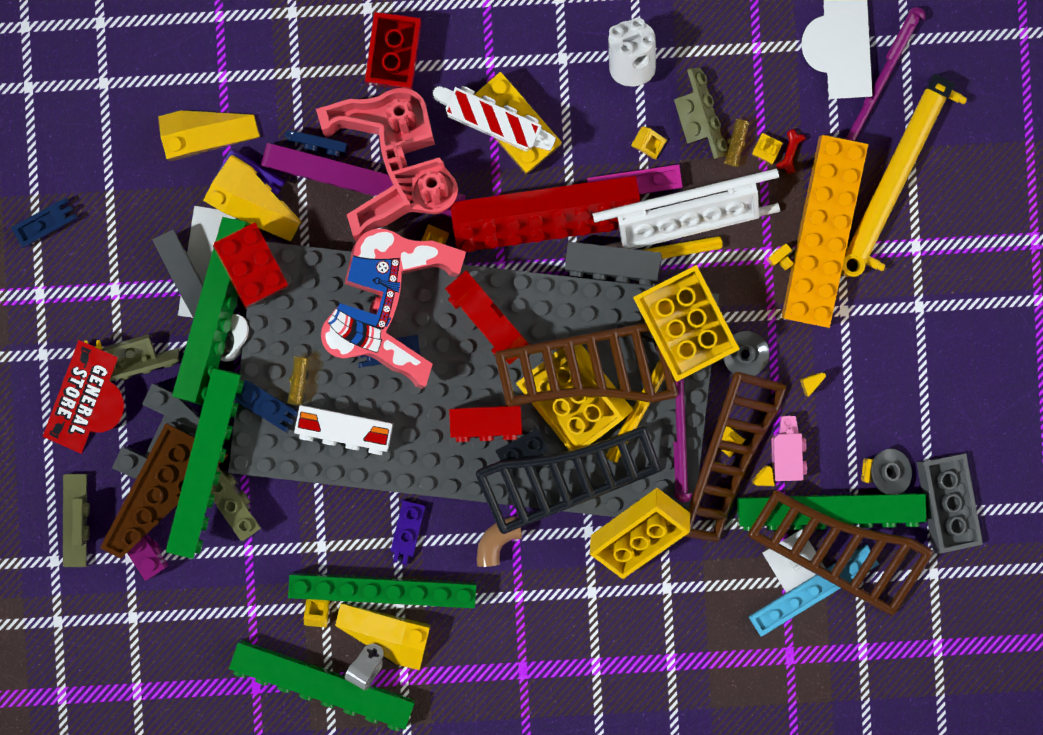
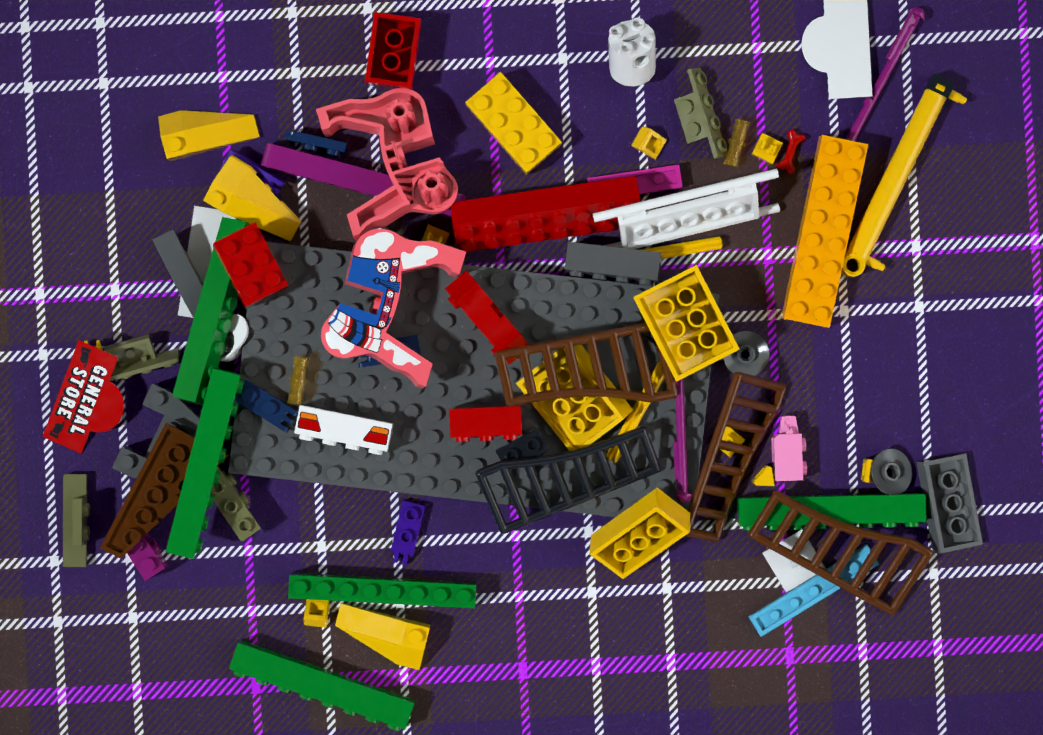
(43, 223): dark blue hinge -> none
(365, 667): light grey piece -> none
(492, 542): medium nougat cylinder -> none
(494, 120): white hinge -> none
(780, 257): yellow tile -> none
(811, 382): yellow slope -> none

